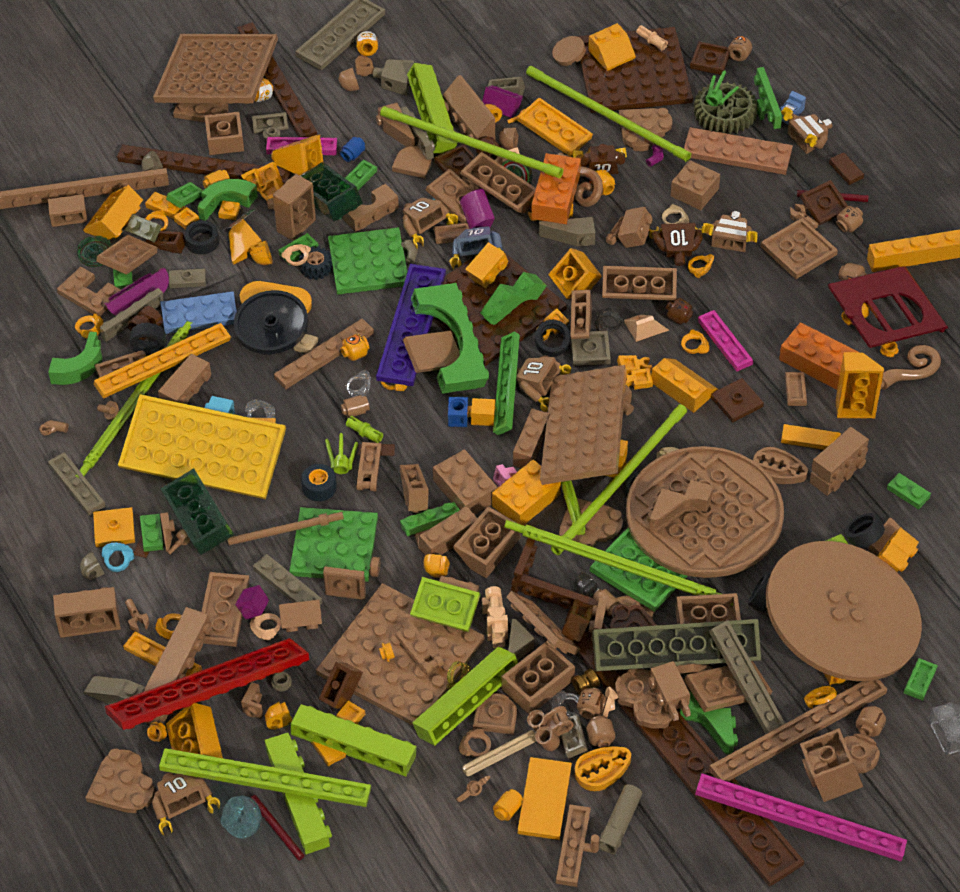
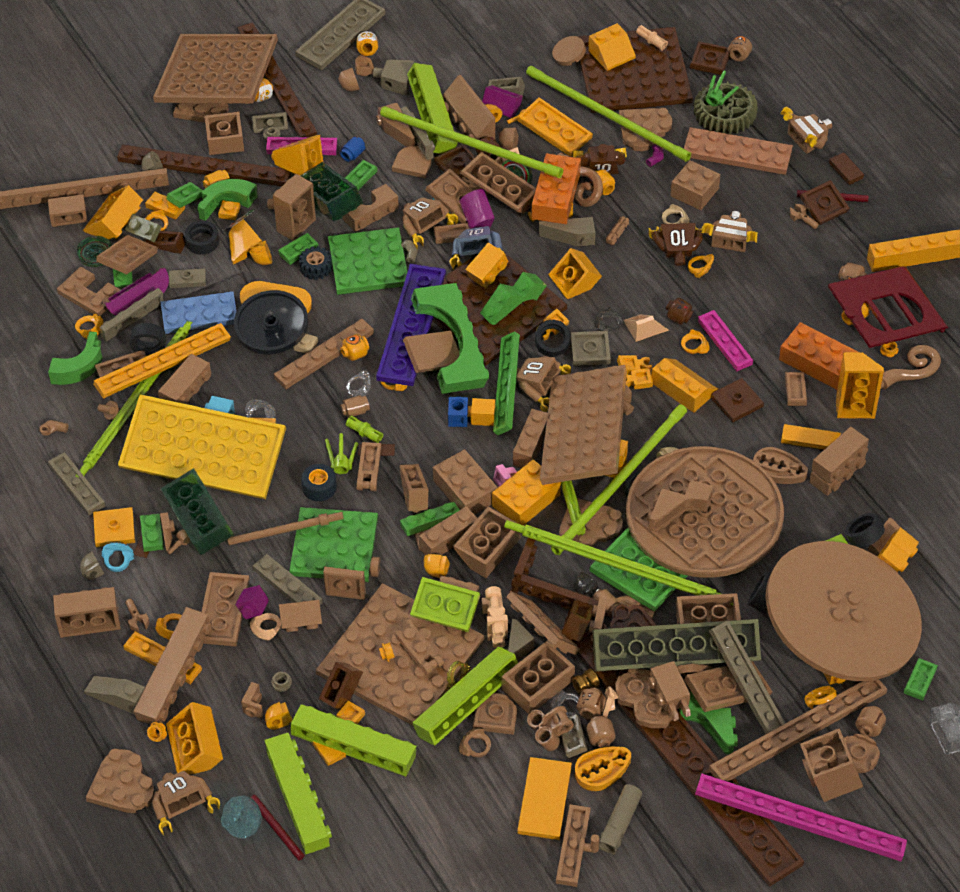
(146, 315): reddish brown wheel -> none
(185, 217): light orange plate -> none
(206, 683): red plate -> none
(265, 777): lime plate -> none
(266, 178): light orange slope -> none
(288, 252): light nougat piece -> none
(473, 788): medium nougat piece -> none
(499, 753): tan axle -> none
(507, 805): light orange brick -> none
(581, 314): medium nougat slope -> none
(635, 227): medium nougat brick -> none
(639, 283): medium nougat slope -> none
(768, 103): bright green plate -> none
(796, 103): medium blue leg -> none
(799, 248): medium nougat plate -> none
(849, 219): medium nougat head -> none
(908, 491): bright green plate -> none

